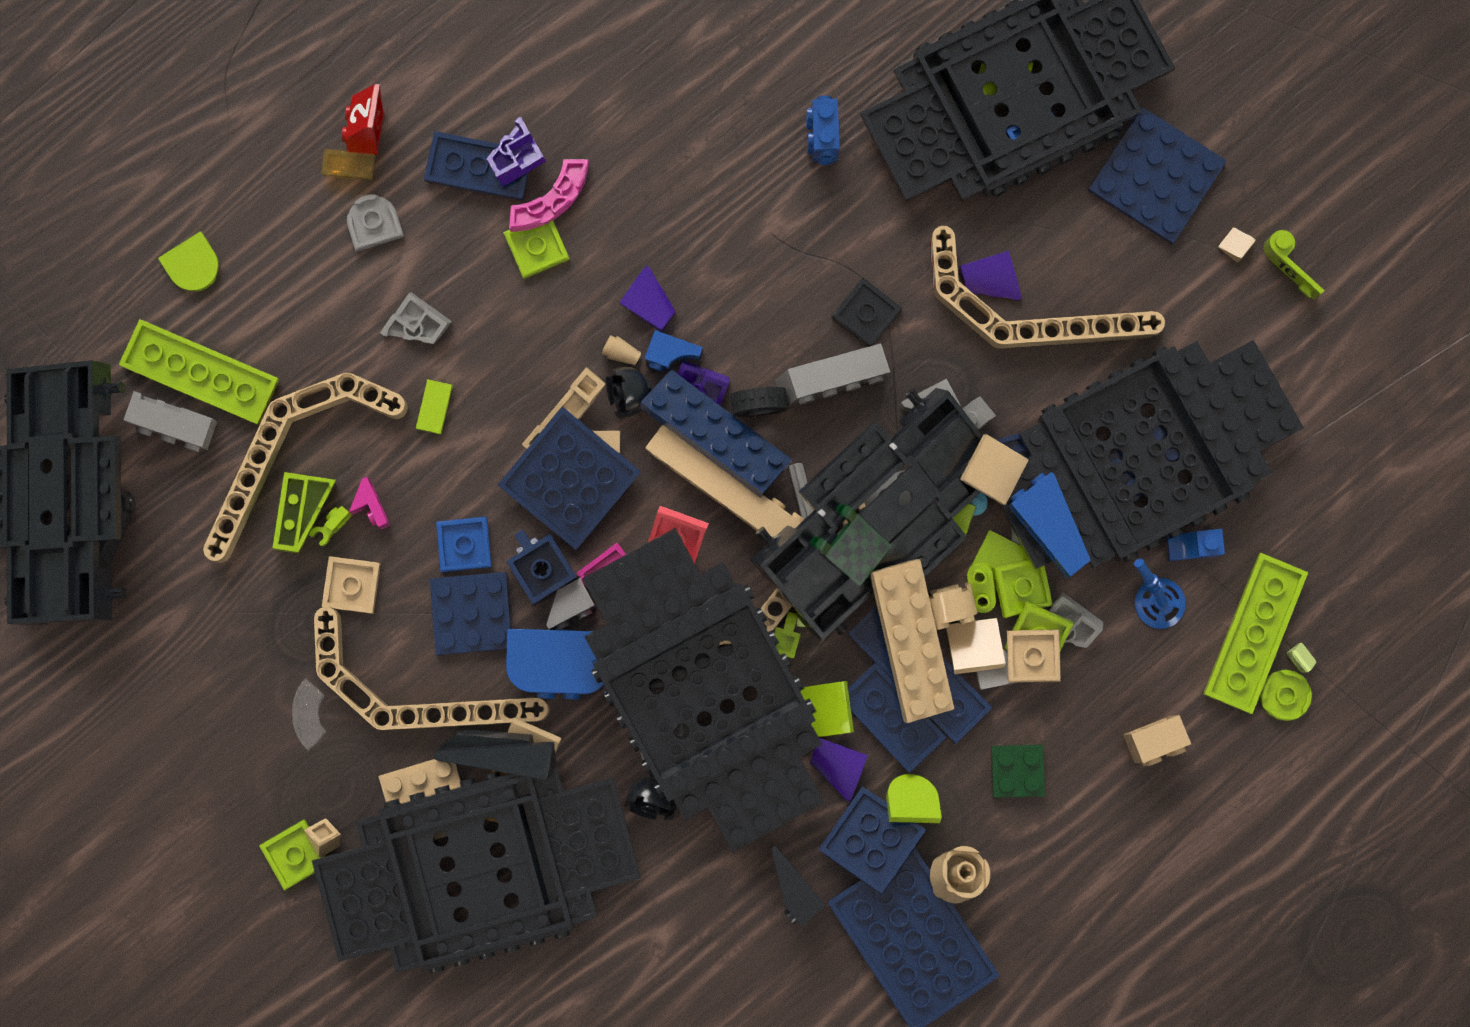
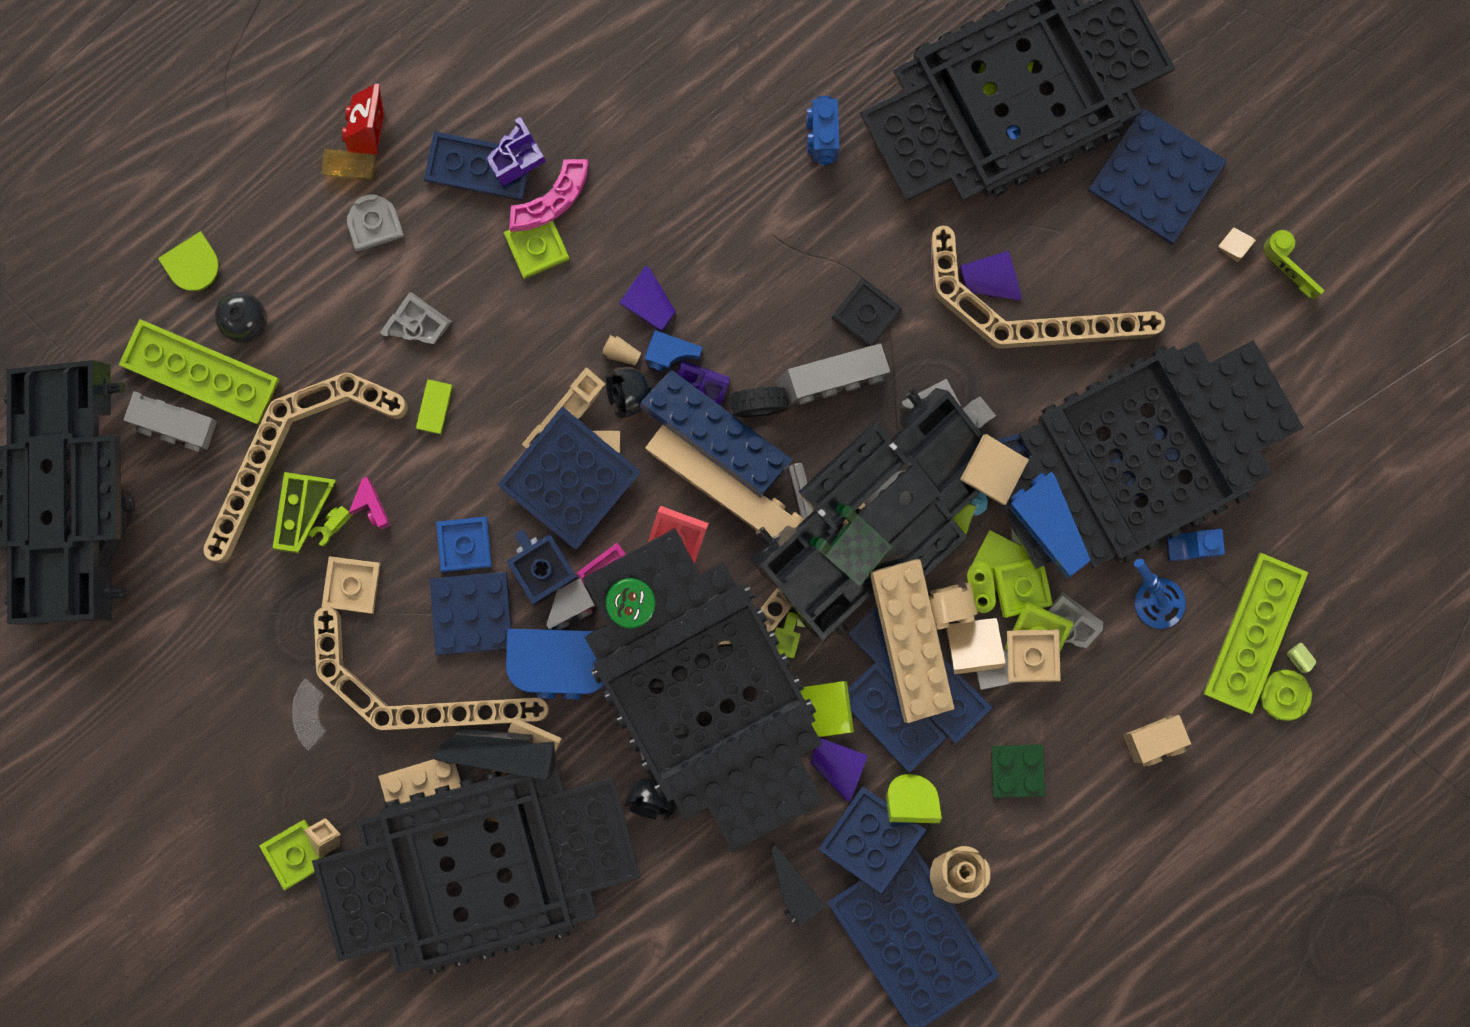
(240, 317): none -> black cylinder
(630, 603): none -> green head

